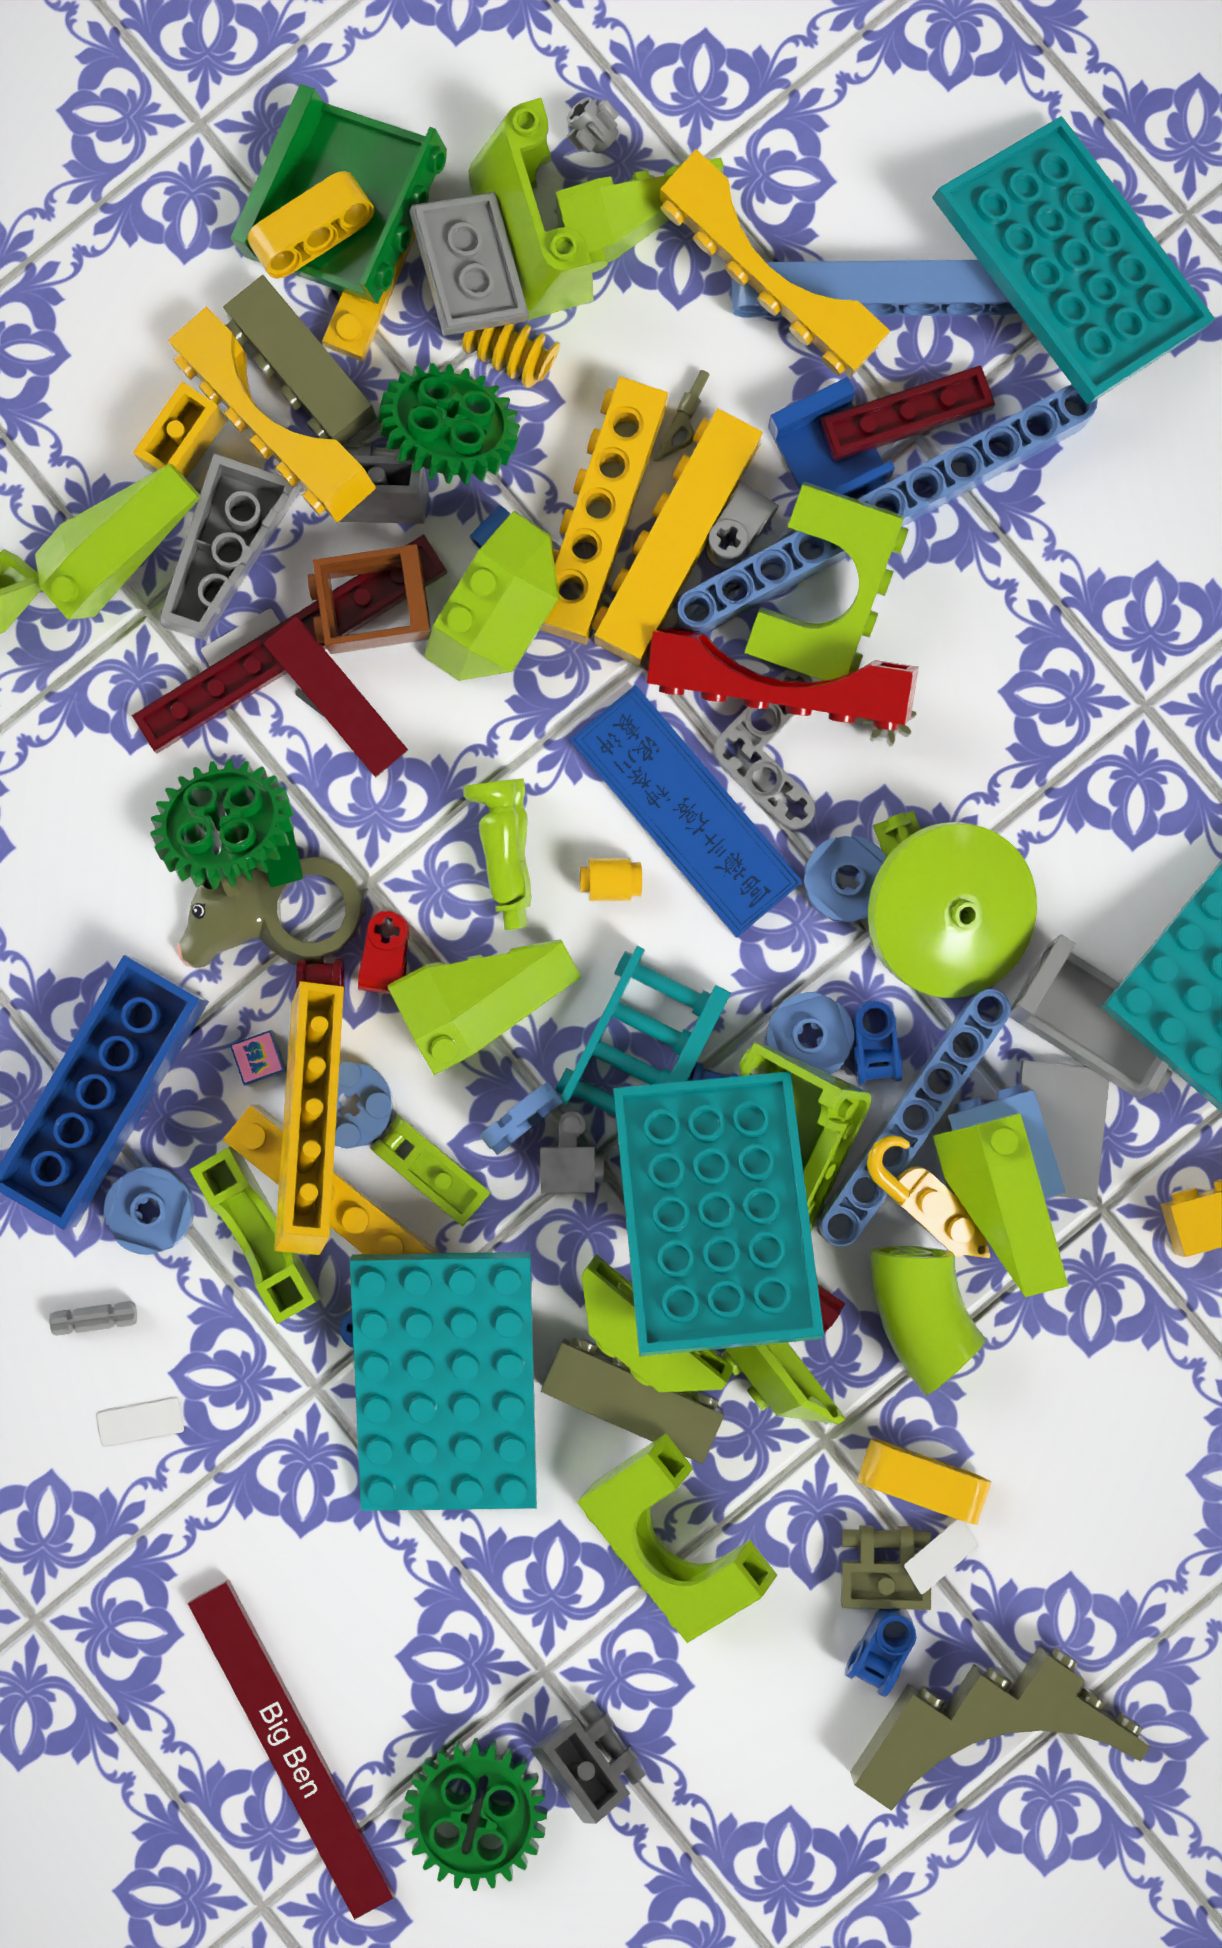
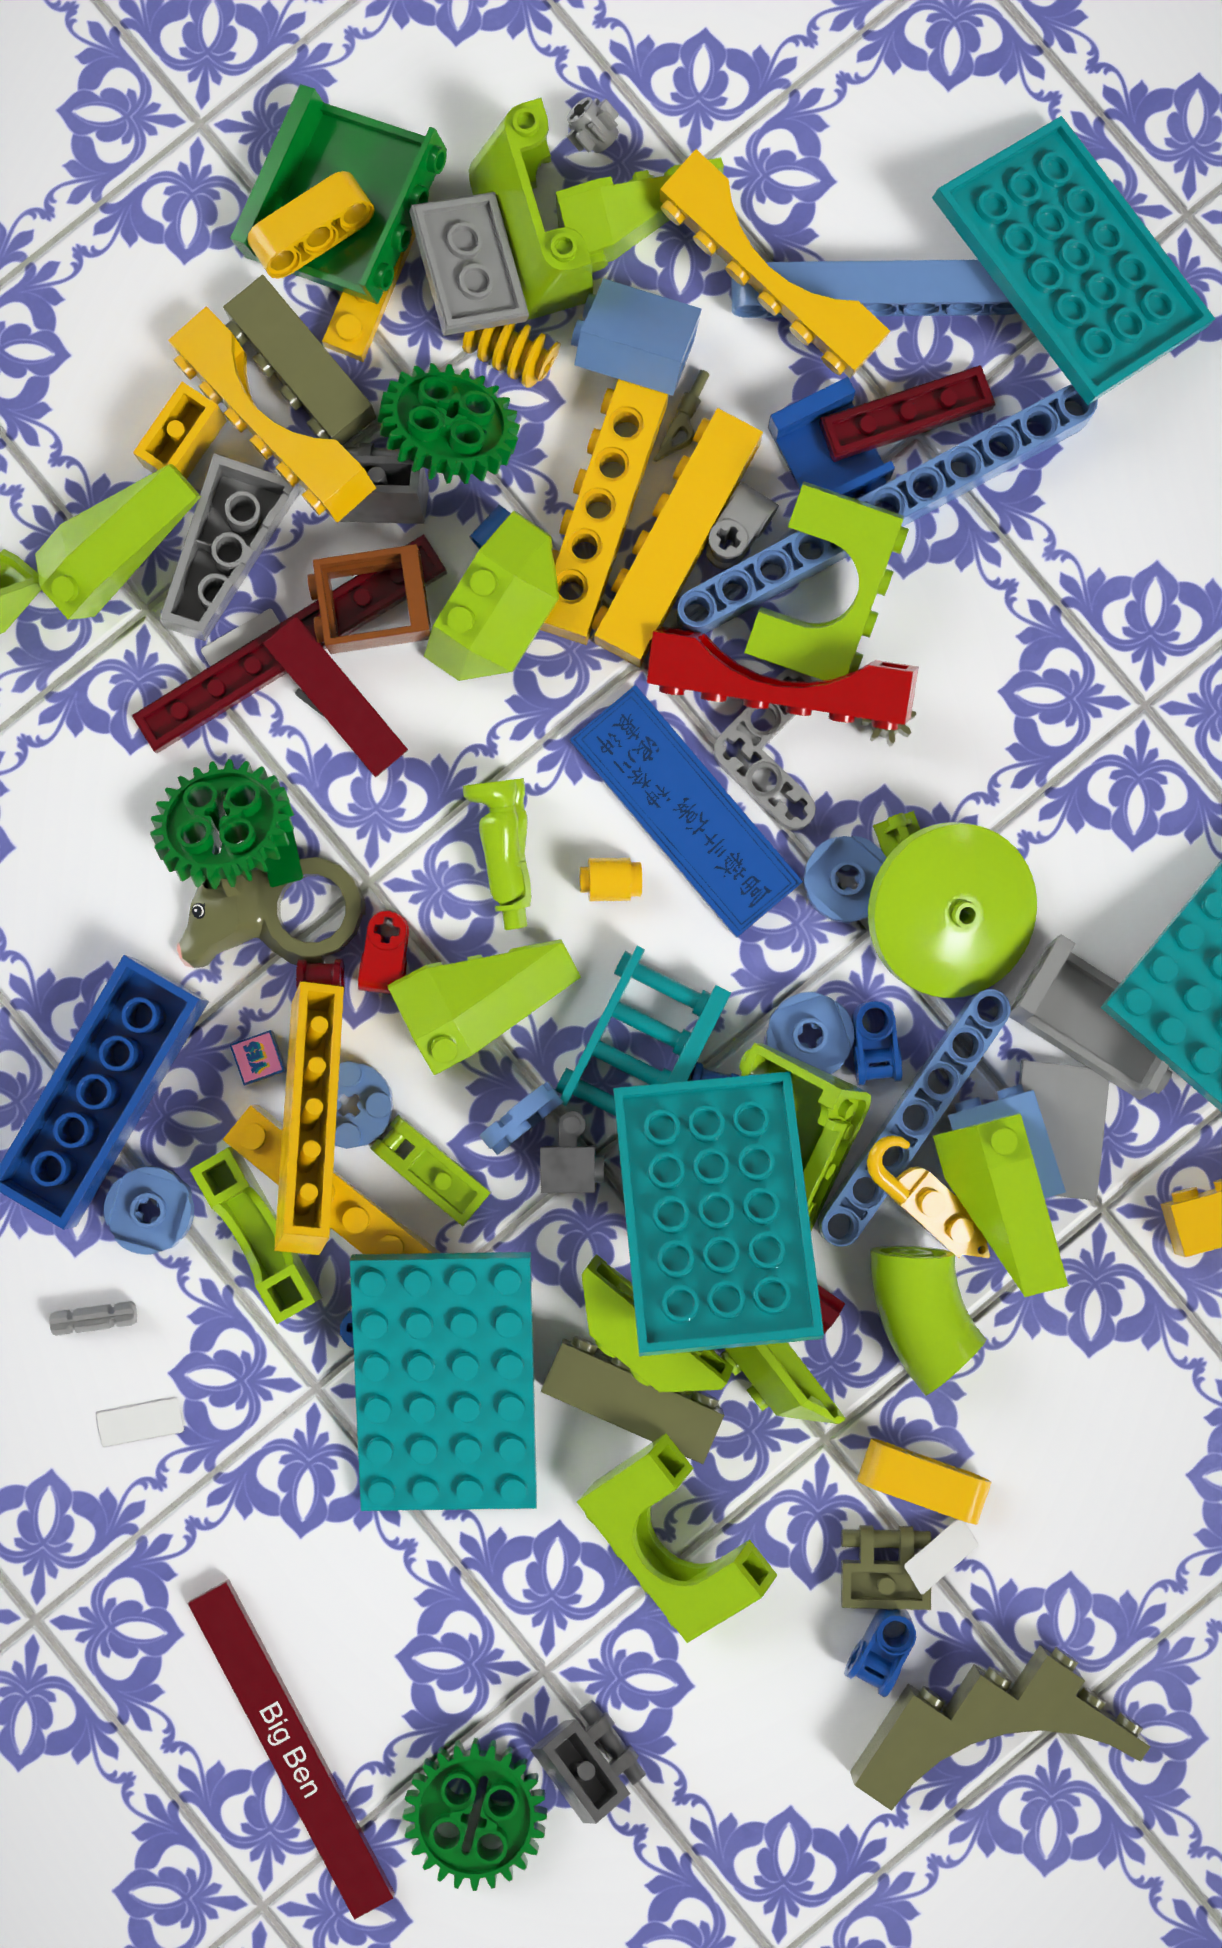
(635, 336): none -> medium blue brick

